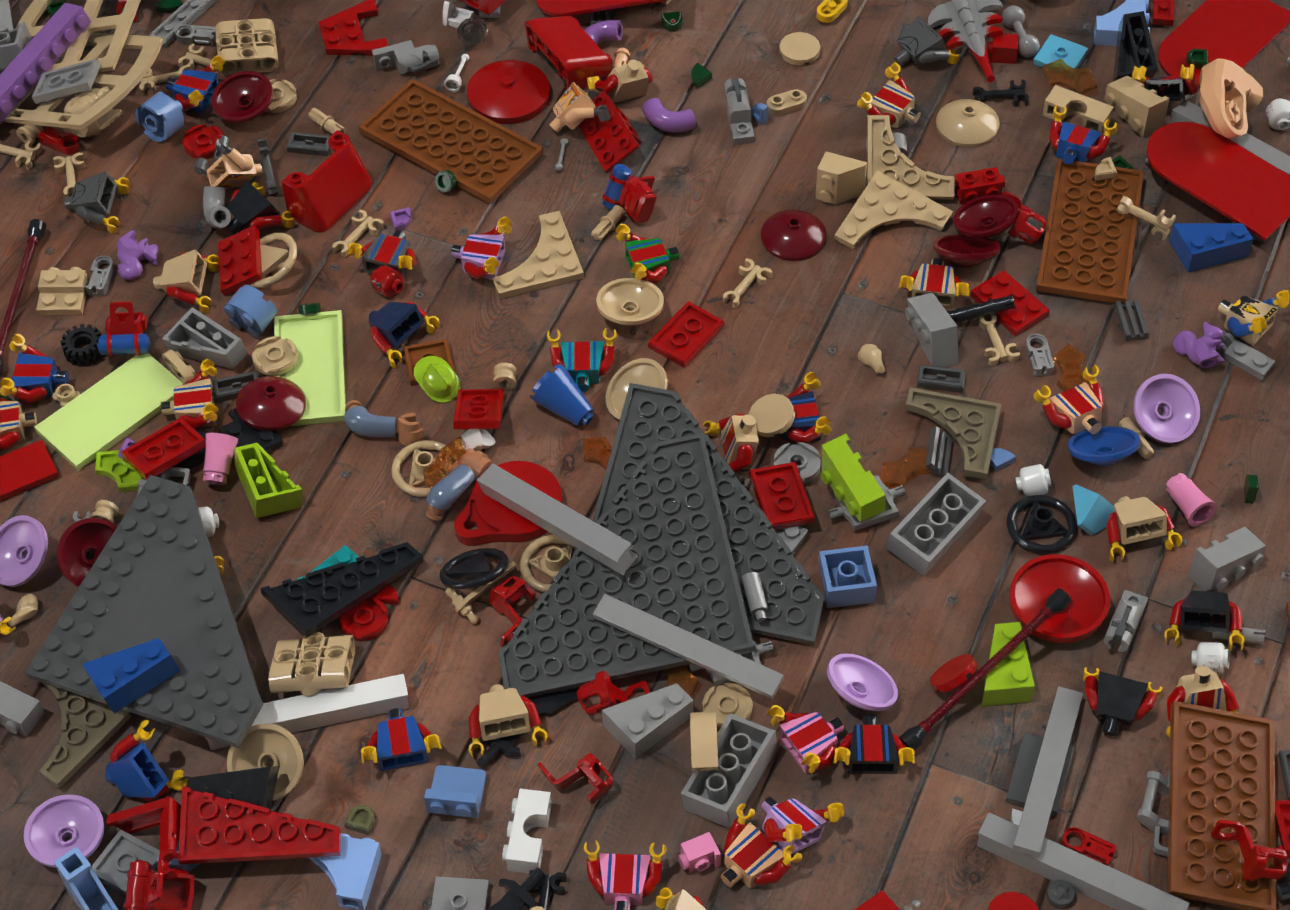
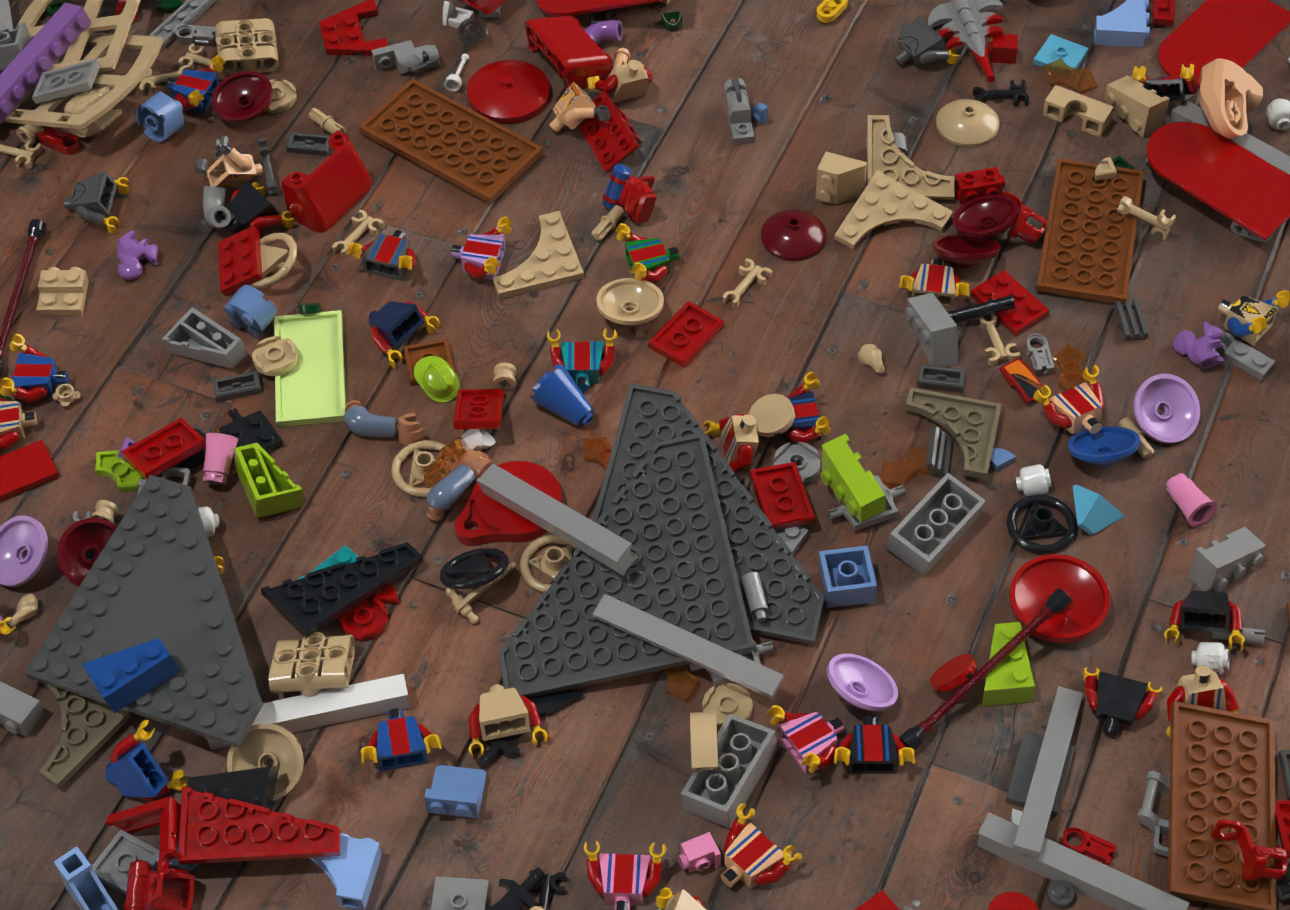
(59, 819): lavender dish -> none
(68, 164): tan bar -> none
(79, 336): black tyre -> none
(100, 278): light grey piece -> none
(109, 410): yellowish green tile -> none
(124, 332): red piece -> none
(177, 366): tan plate -> none
(185, 276): tan torso -> none
(195, 399): torso -> none
(201, 141): red tile -> none
(270, 403): dark red dish -> none
(360, 819): olive tile -> none
(387, 281): red head -> none
(400, 218): medium lavender tile -> none
(445, 181): dark green tile -> none
(503, 598): red piece -> none
(530, 811): white arch -> none
(564, 143): light grey hinge -> none
(589, 768): red piece -> none
(607, 691): red piece -> none
(639, 371): tan dish -> none
(648, 718): light grey wedge -> none
(668, 120): medium lavender cylinder -> none
(700, 75): dark green tile -> none
(786, 102): tan plate -> none
(795, 823): torso -> none
(799, 48): tan tile -> none
(892, 100): torso -> none
(1022, 378): none -> slope
(1027, 44): light grey piece -> none
(1078, 142): torso -> none
(1125, 620): light grey plate -> none
(1134, 47): black wedge -> none
(1138, 521): tan torso -> none
(1197, 57): dark green tile -> none
(1209, 243): blue wedge -> none
(1250, 488): dark green tile -> none

